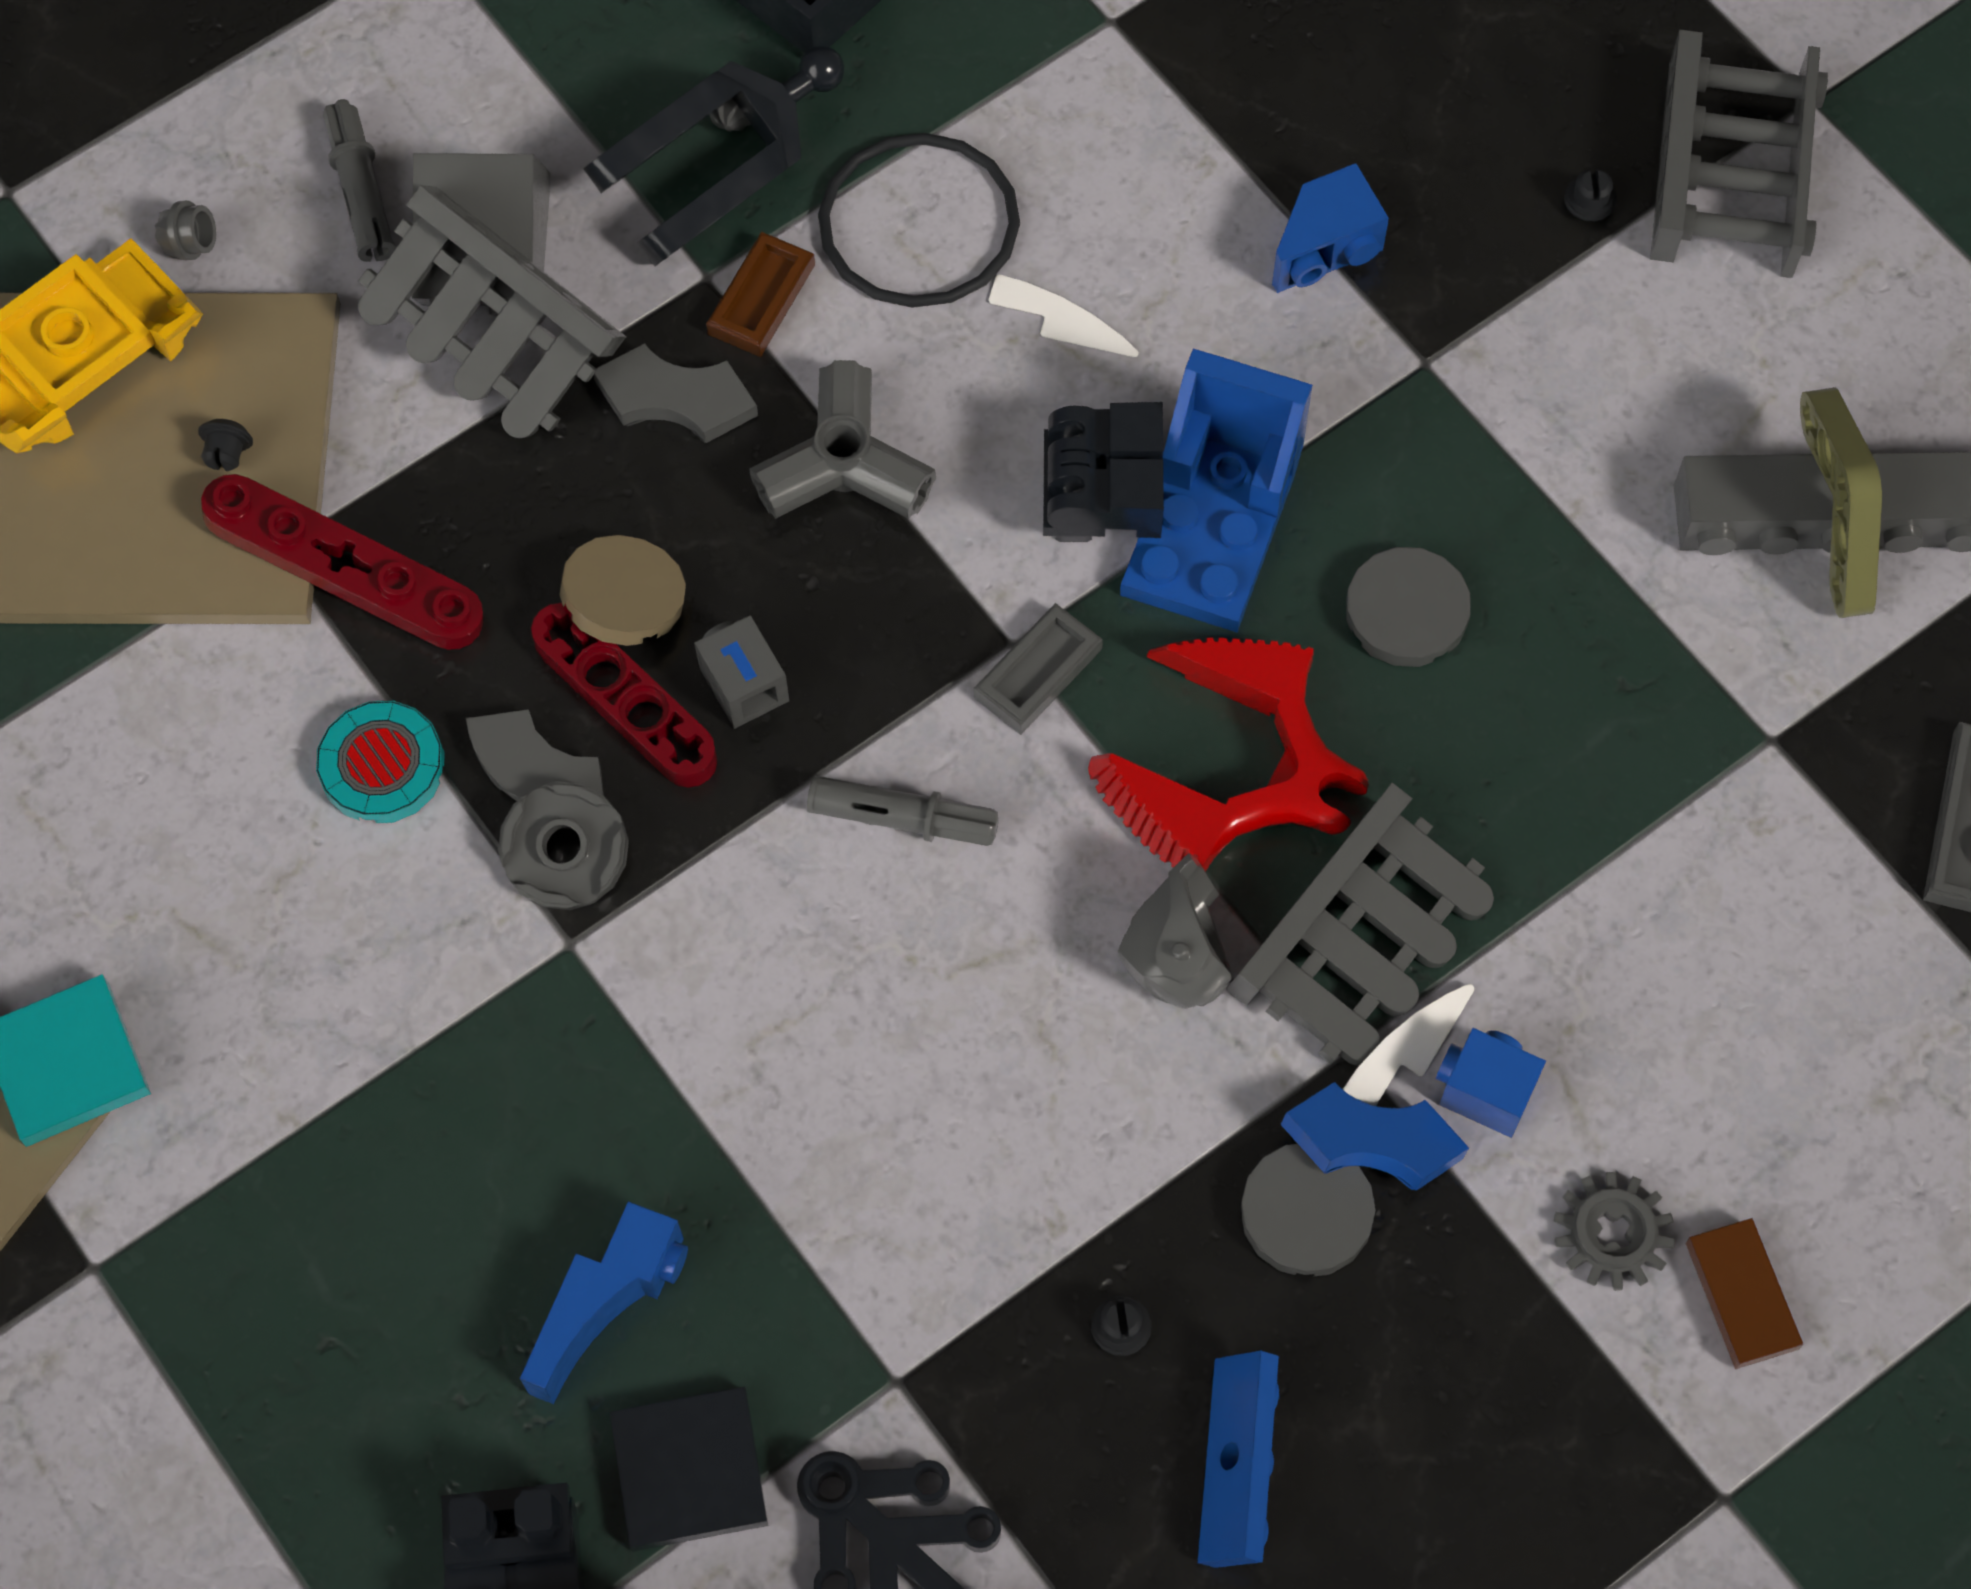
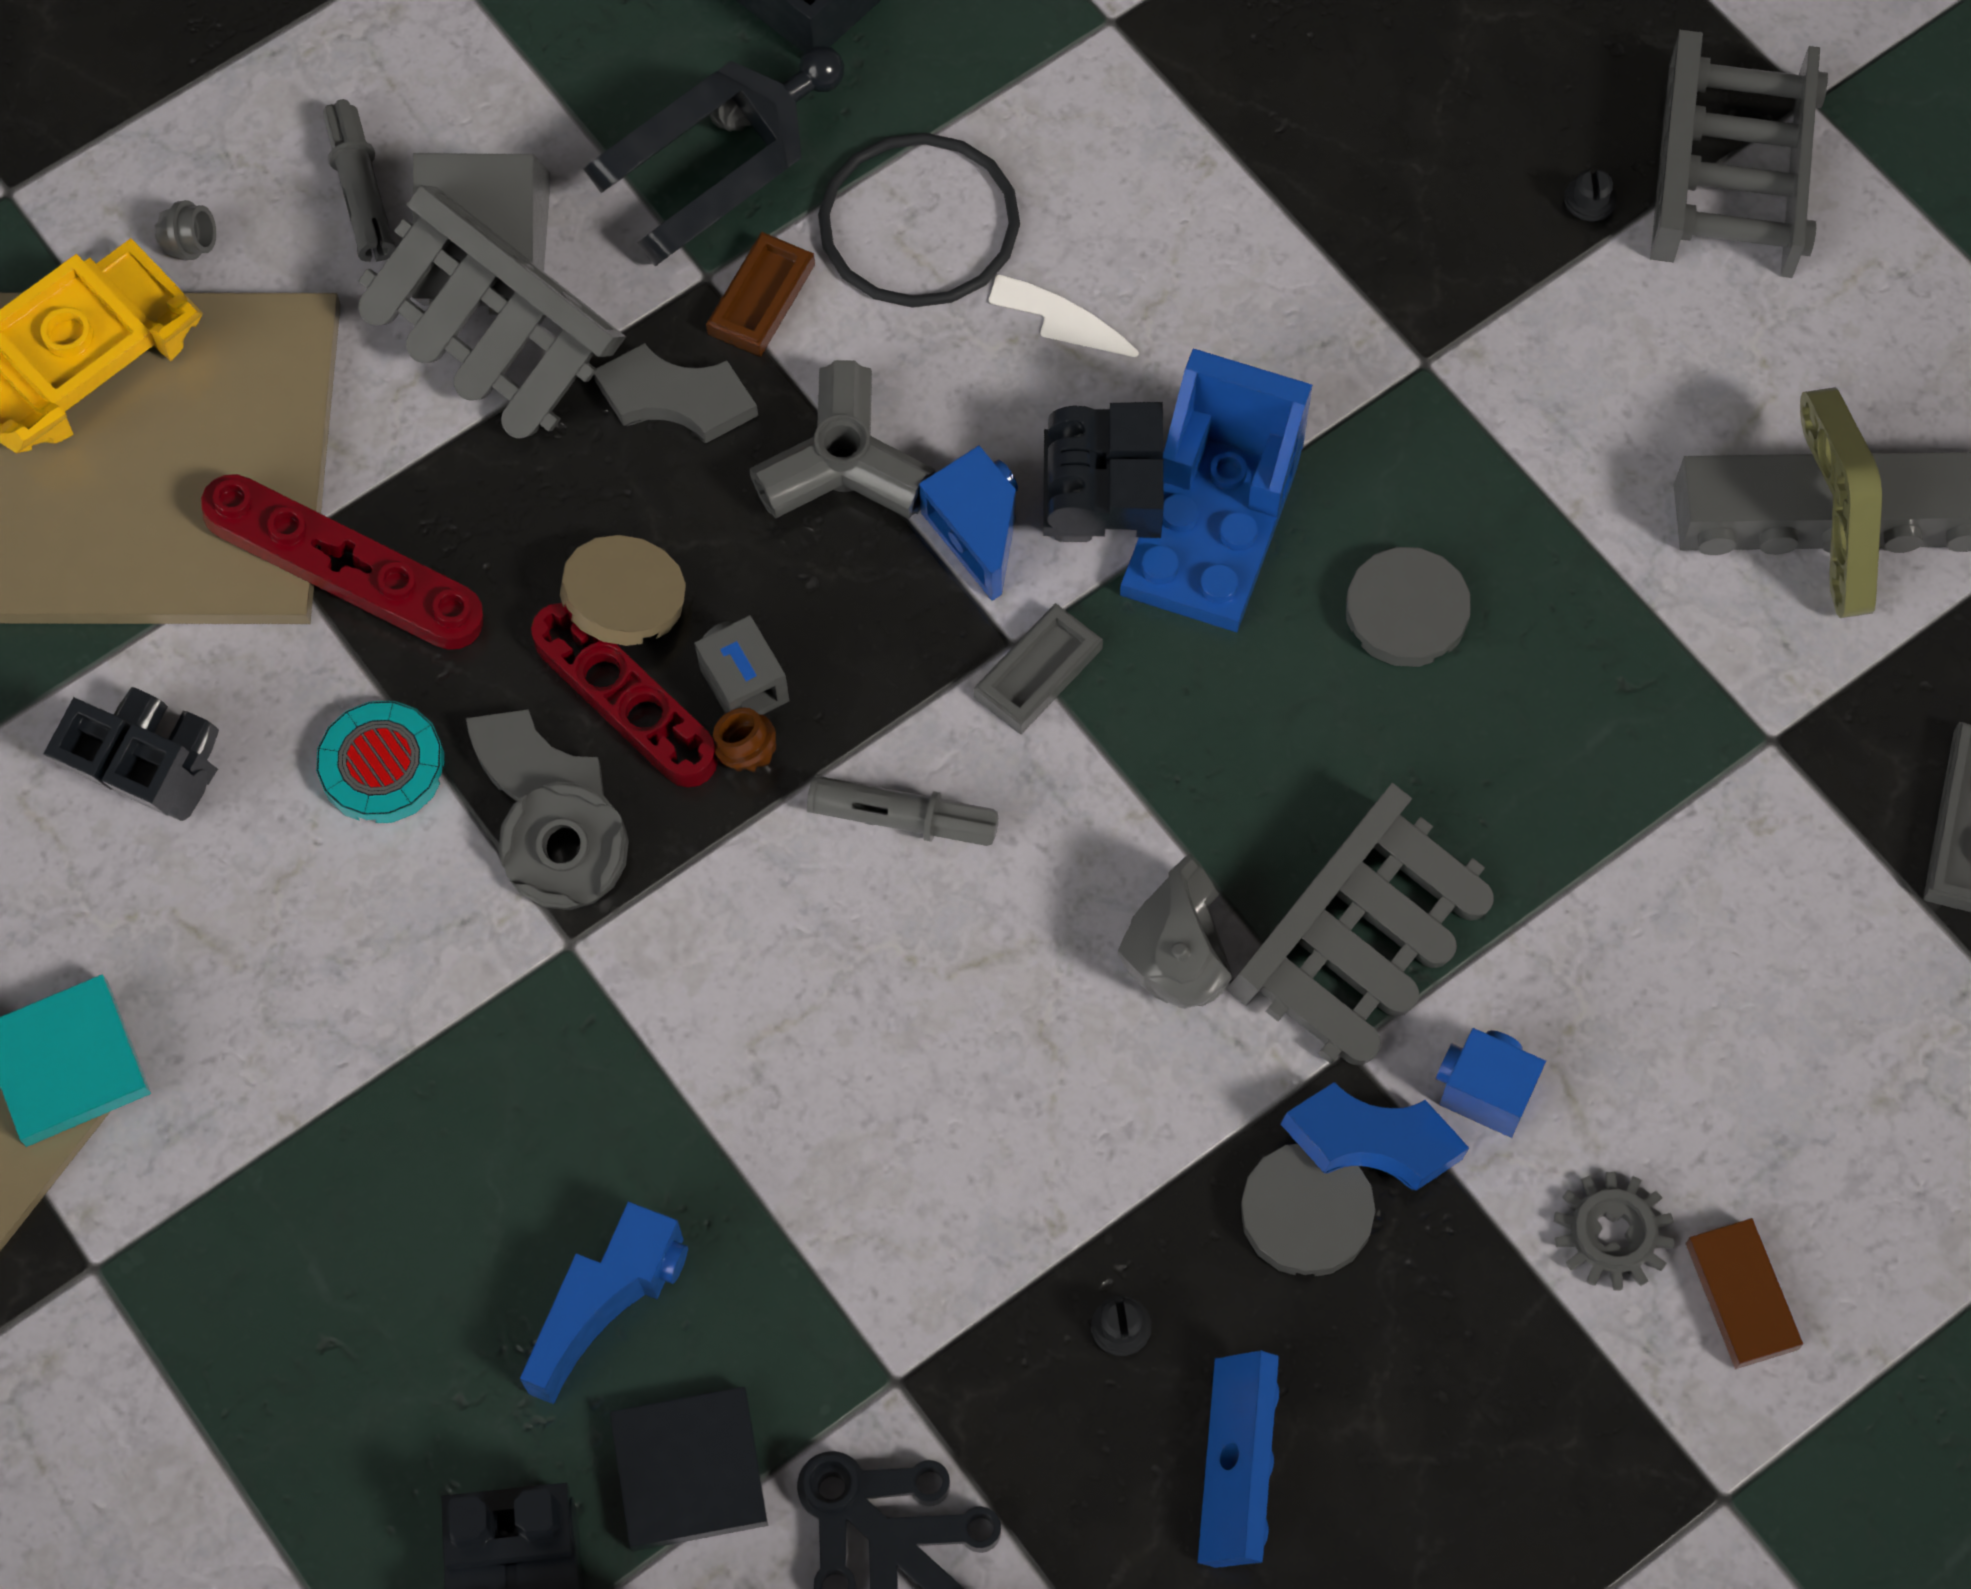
(133, 760): none -> black hips
(223, 443): black piece -> none
(744, 739): none -> reddish brown plate
(974, 514): none -> blue slope
(1183, 821): red piece -> none
(1330, 226): blue slope -> none
(1409, 1045): white sticker -> none

